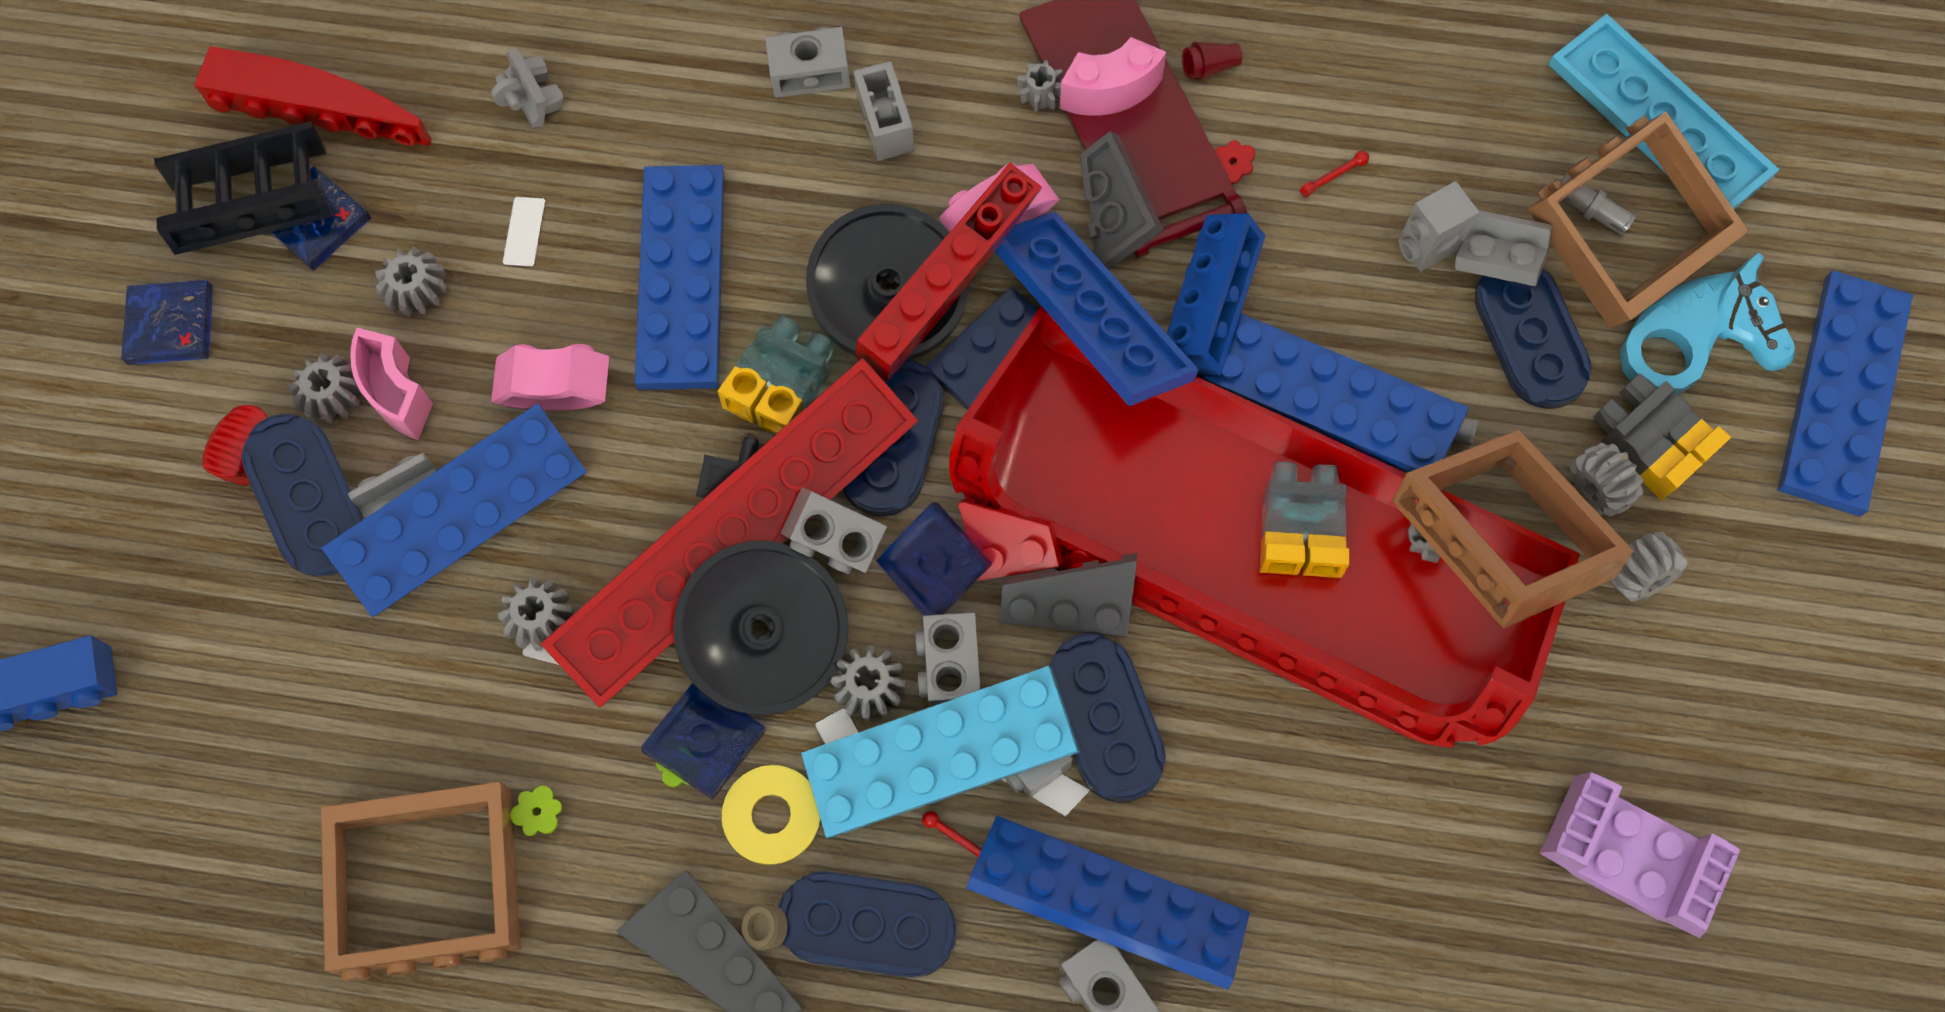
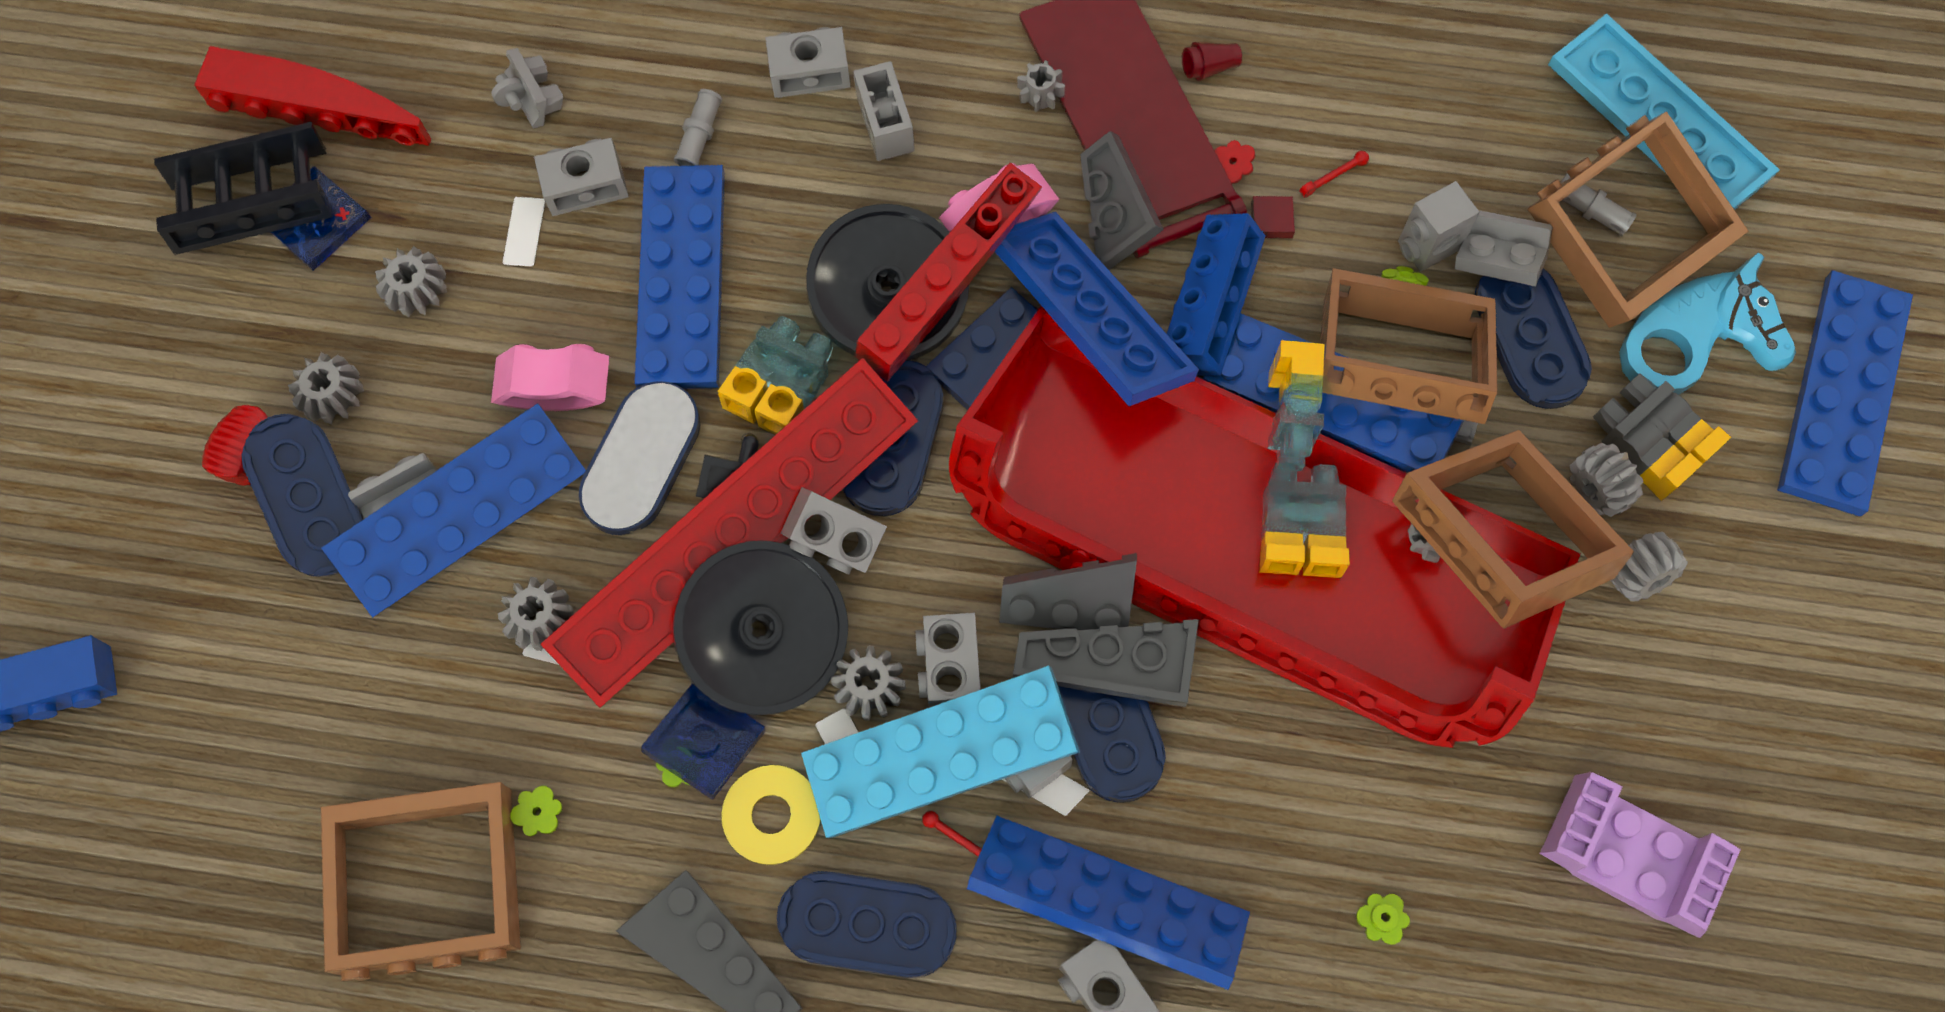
(167, 322): clear blue tile -> none
(382, 377): bright pink brick -> none
(599, 185): none -> light grey brick
(639, 458): none -> flat silver tile
(698, 128): none -> light grey pin
(764, 927): dark tan tile -> none
(934, 561): clear blue tile -> none
(1010, 540): wing -> none
(1112, 80): bright pink brick -> none
(1128, 662): none -> dark grey wing
(1274, 215): none -> dark red tile
(1296, 425): none -> clear light blue hips
(1370, 917): none -> lime plant
(1405, 274): none -> lime plant
(1418, 308): none -> medium nougat window

